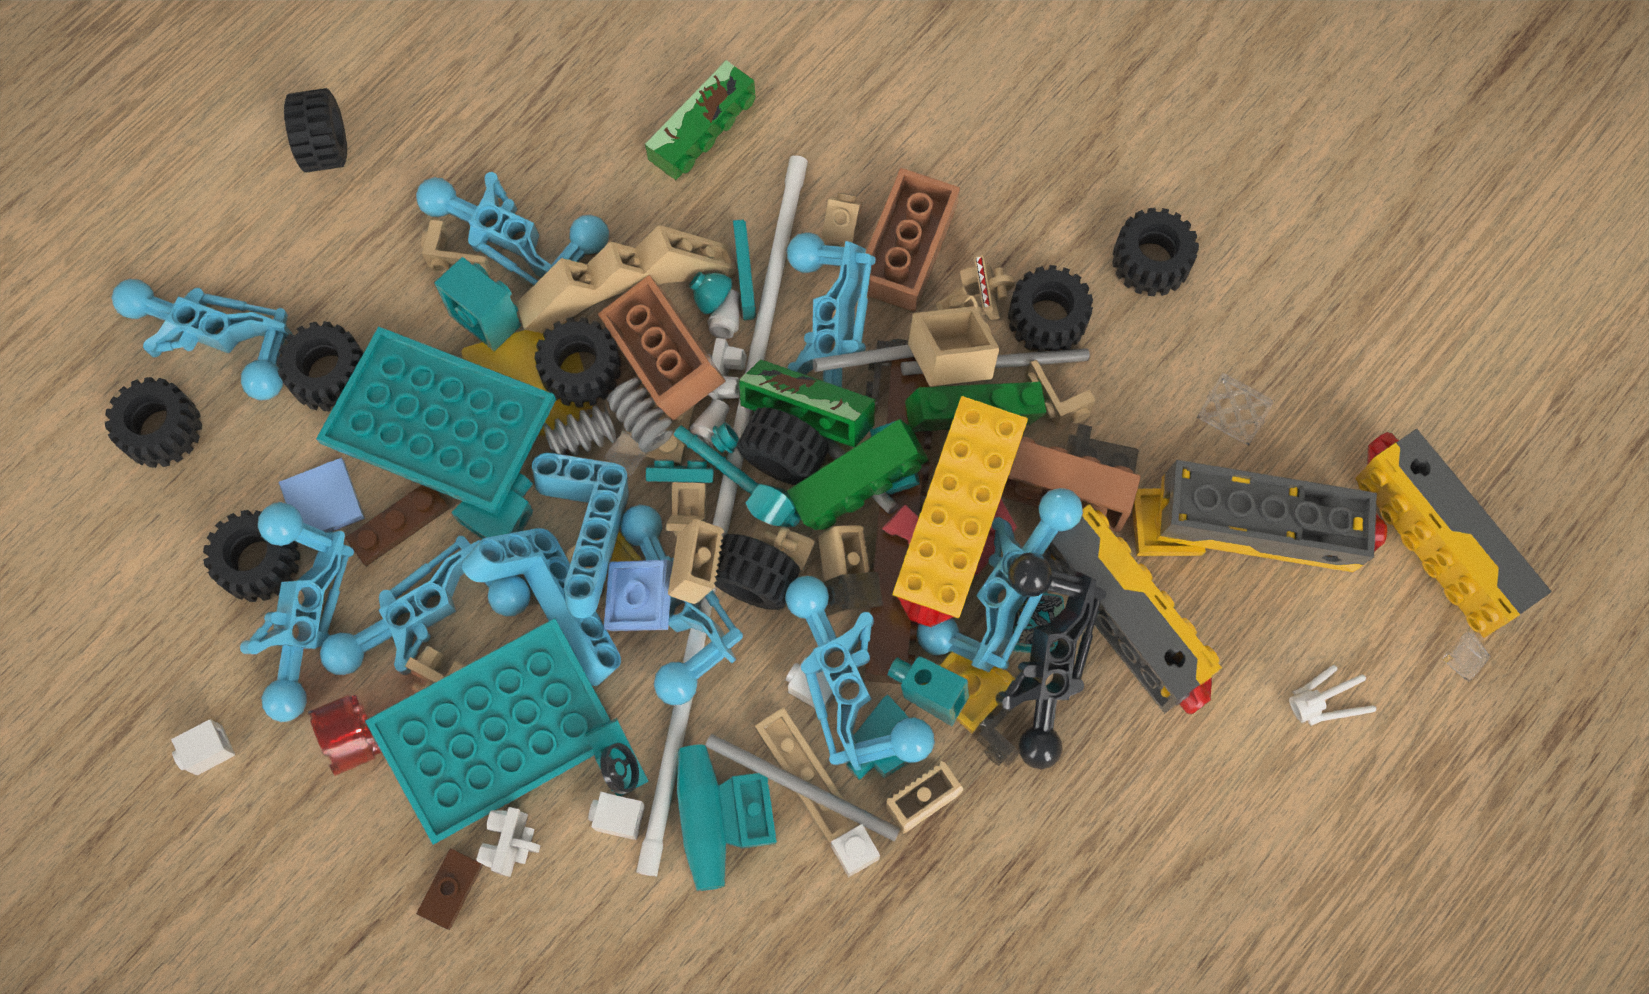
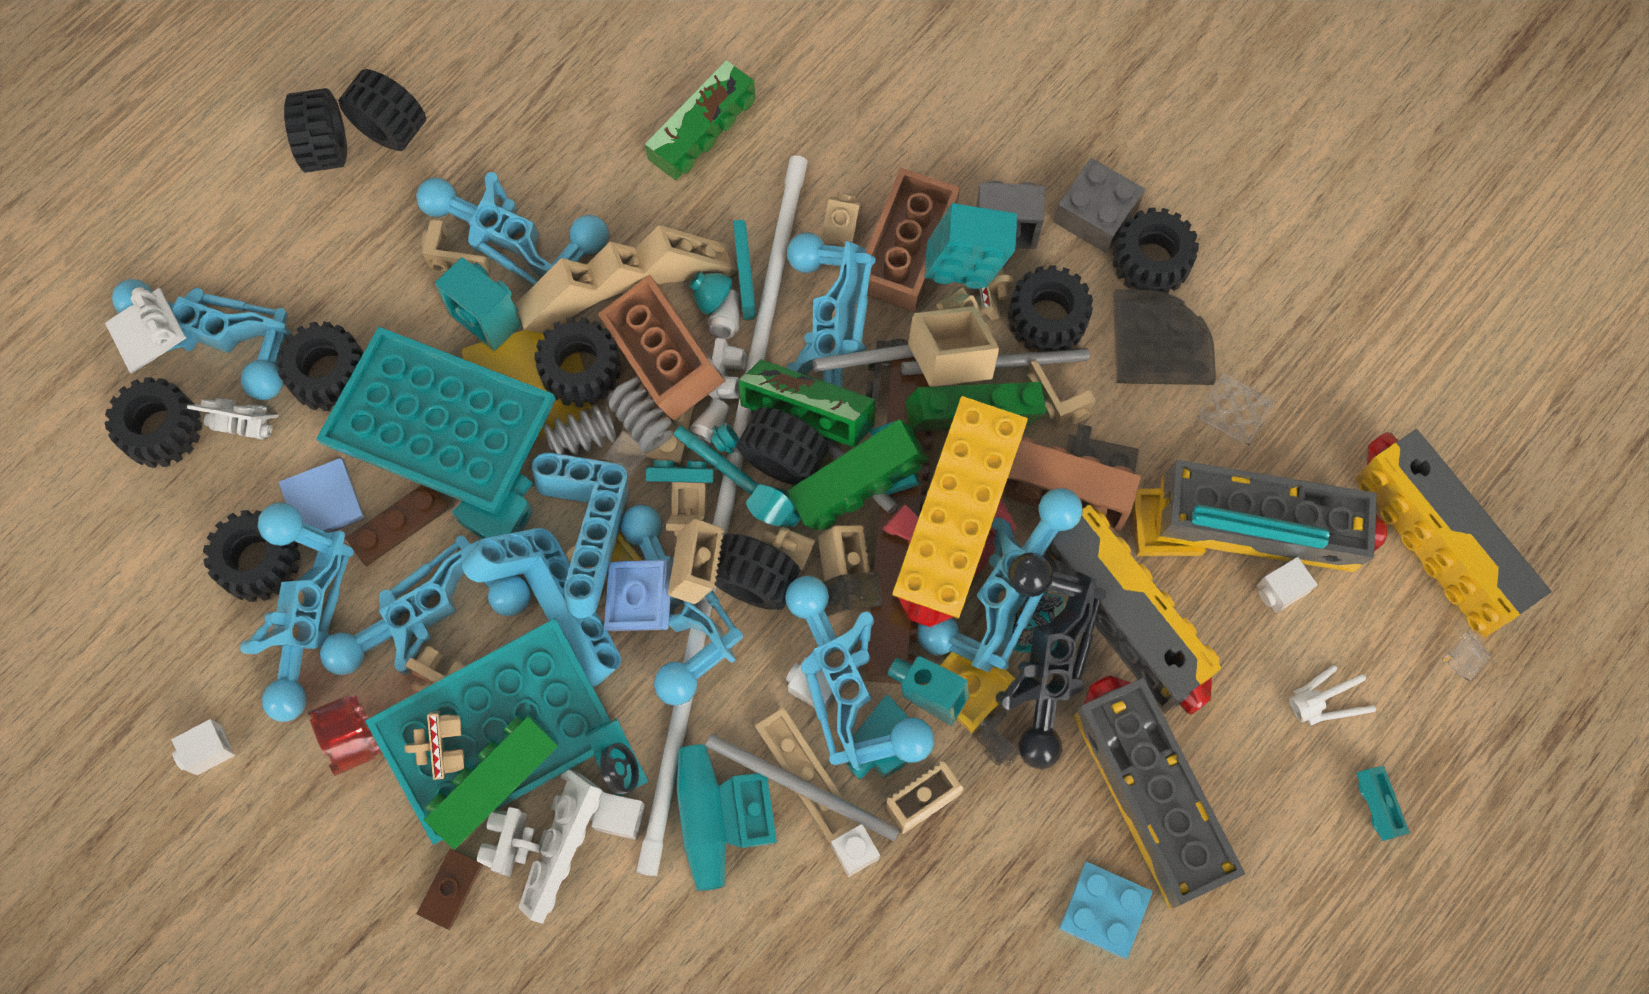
(145, 328): none -> white hinge
(233, 418): none -> white hinge
(382, 109): none -> black tyre
(442, 761): none -> tan hips
(490, 781): none -> green brick
(559, 844): none -> white wing
(970, 245): none -> teal brick
(1022, 198): none -> flat silver brick
(1098, 205): none -> flat silver brick
(1105, 910): none -> medium azure plate
(1156, 790): none -> dark grey piece
(1160, 340): none -> clear smoke plate
(1260, 526): none -> teal axle
(1286, 585): none -> white brick
(1383, 804): none -> teal plate

